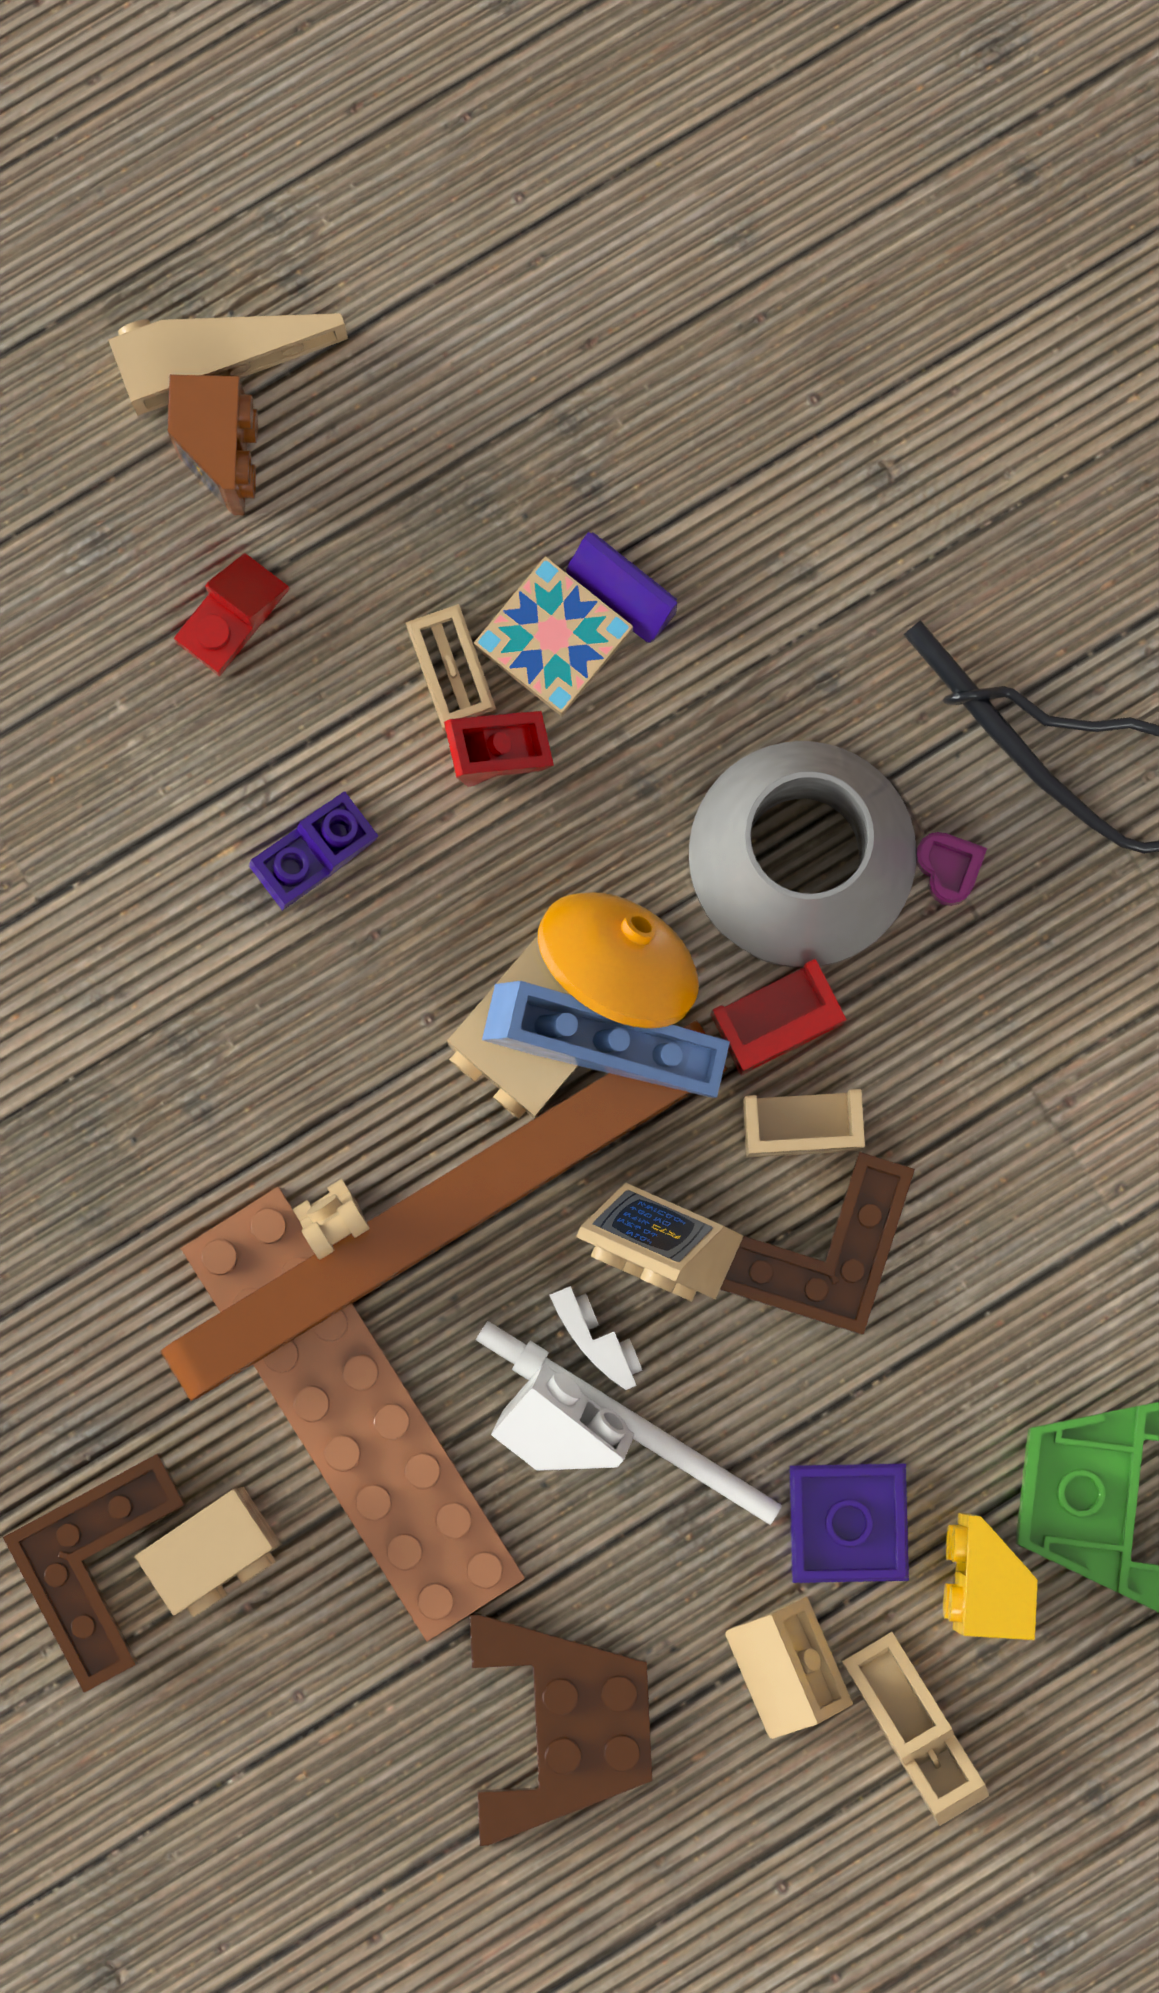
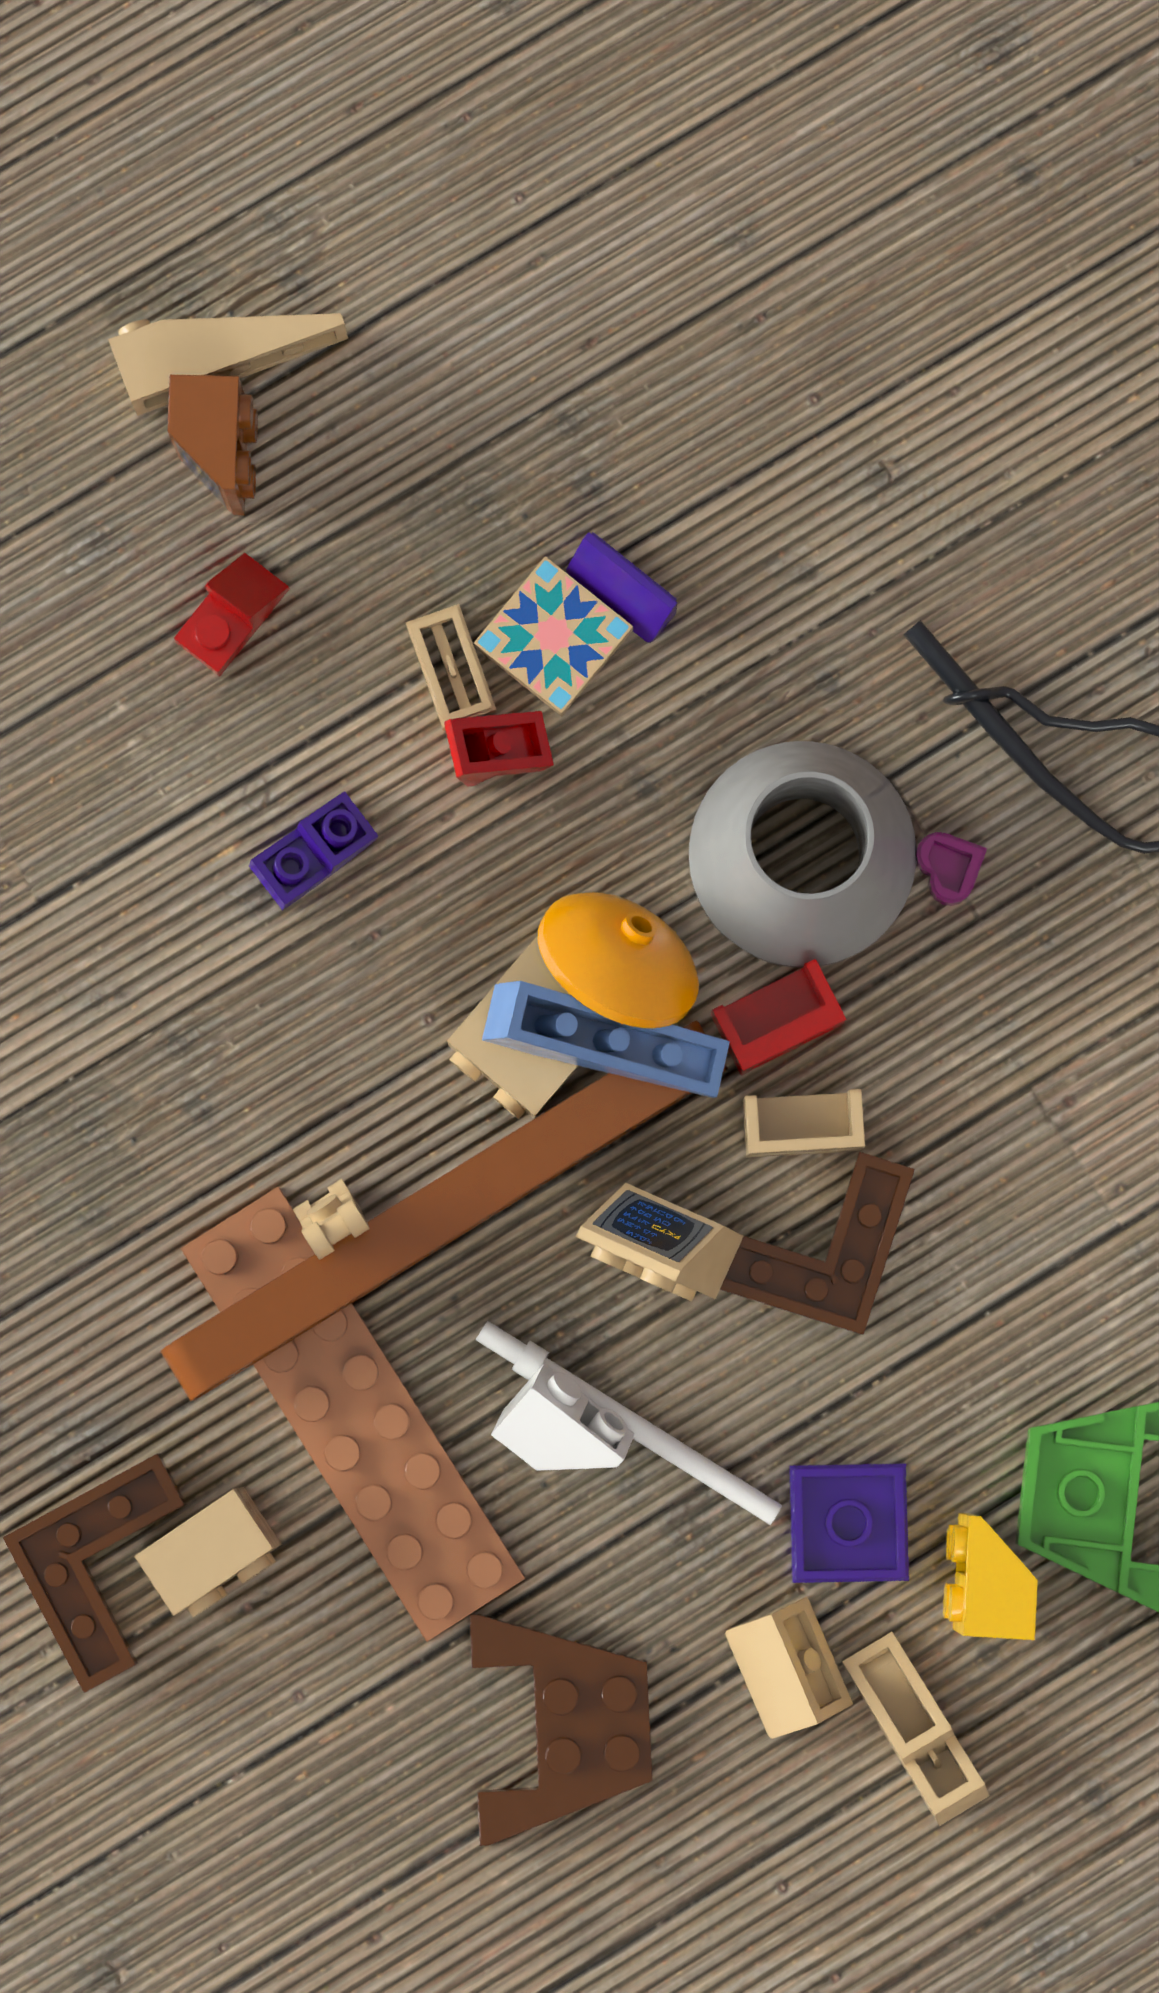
(609, 1355): white slope -> none

